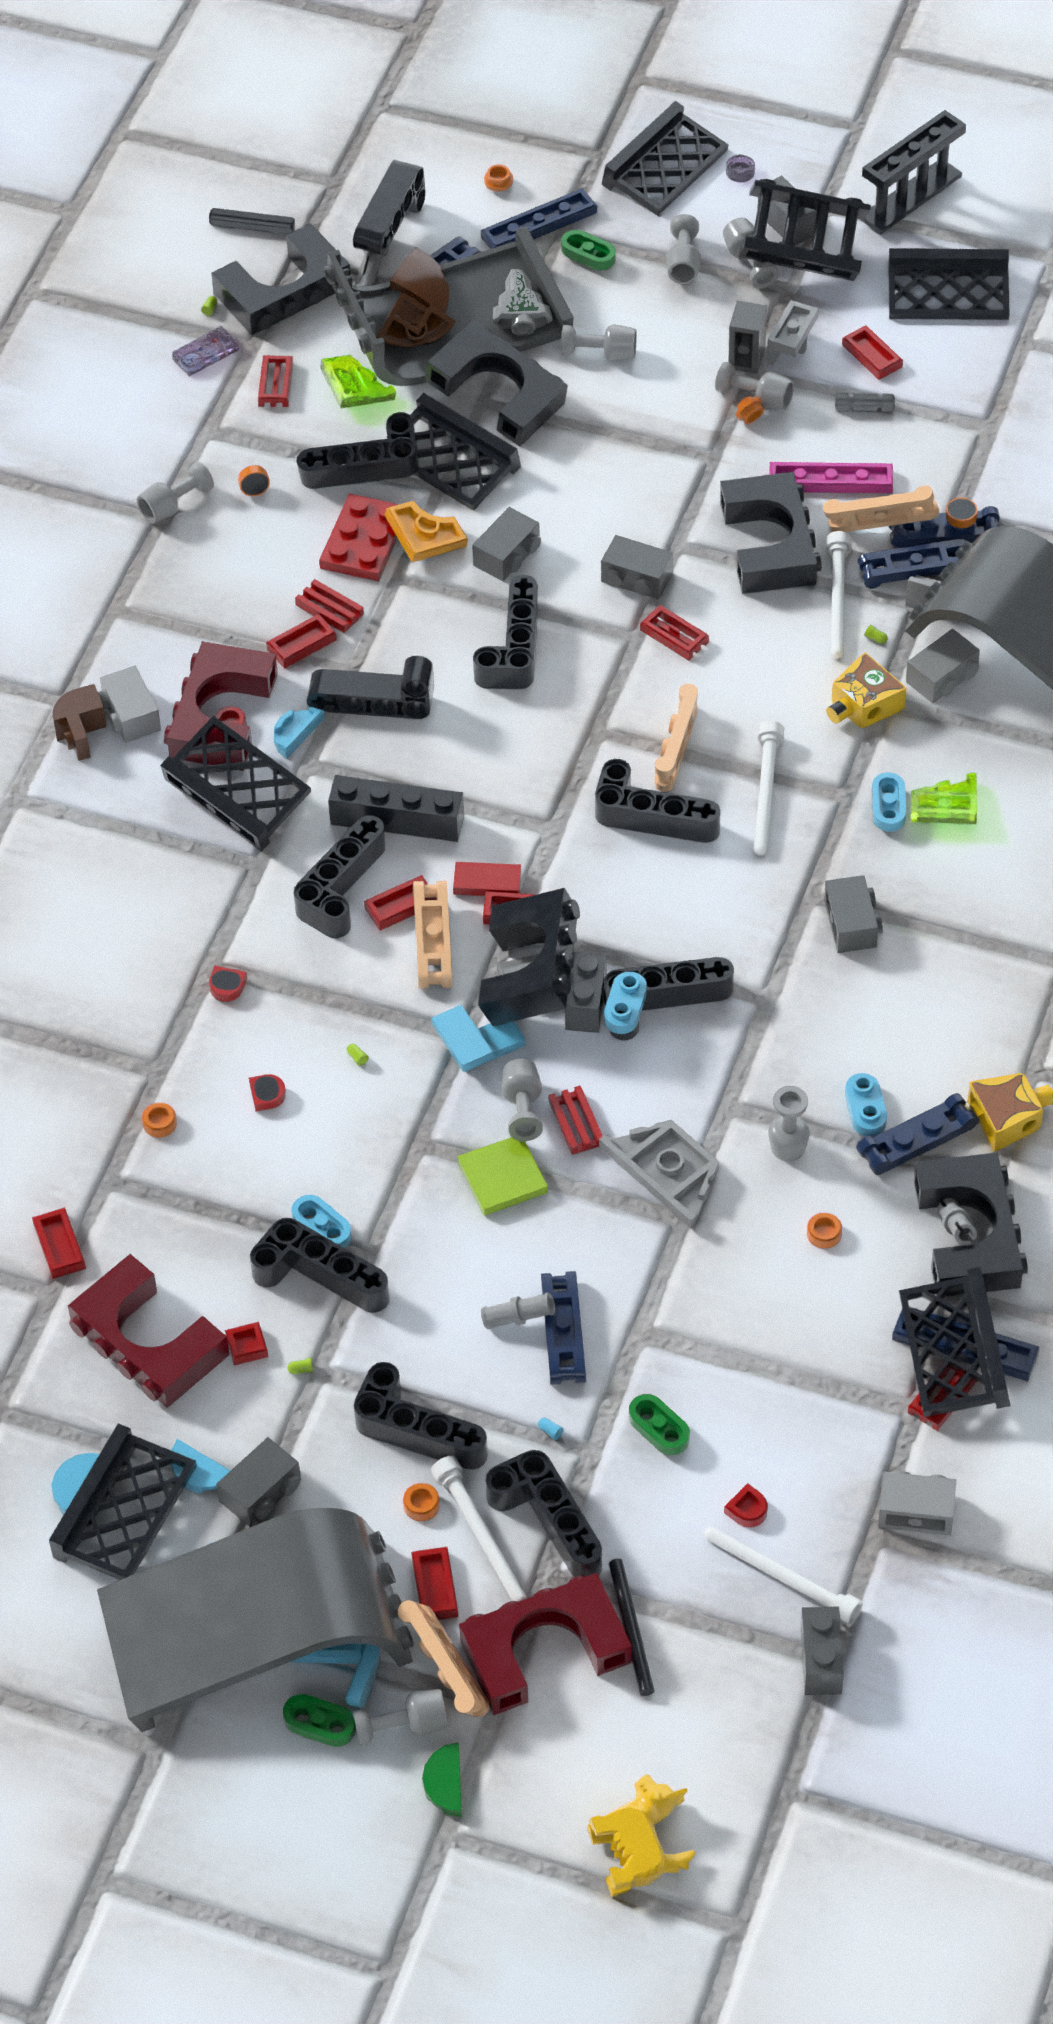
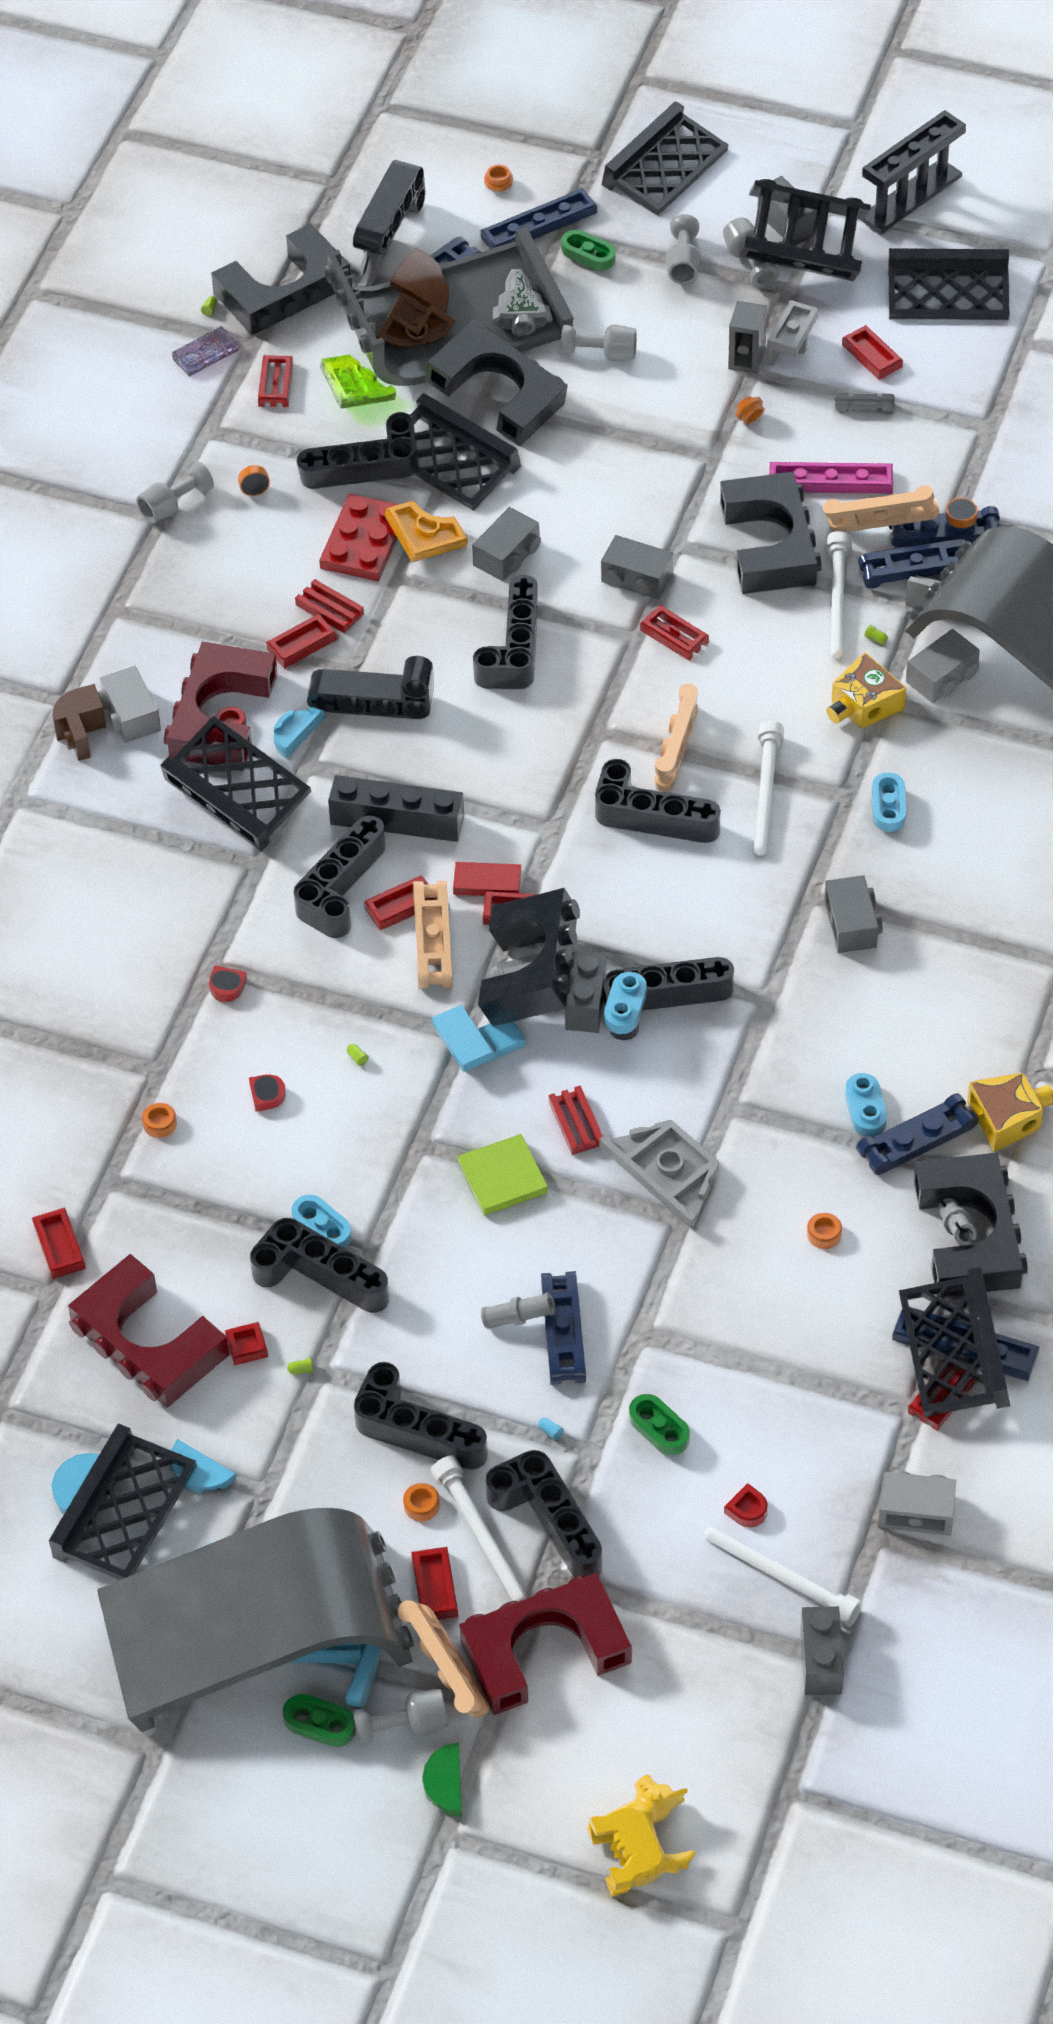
(251, 221): black axle -> none
(259, 1482): dark grey brick -> none
(521, 1087): light grey piece -> none
(631, 1627): black bar -> none
(740, 168): clear purple tile -> none
(772, 388): light grey piece -> none
(789, 1132): light grey piece -> none
(946, 802): clear neon green wing -> none

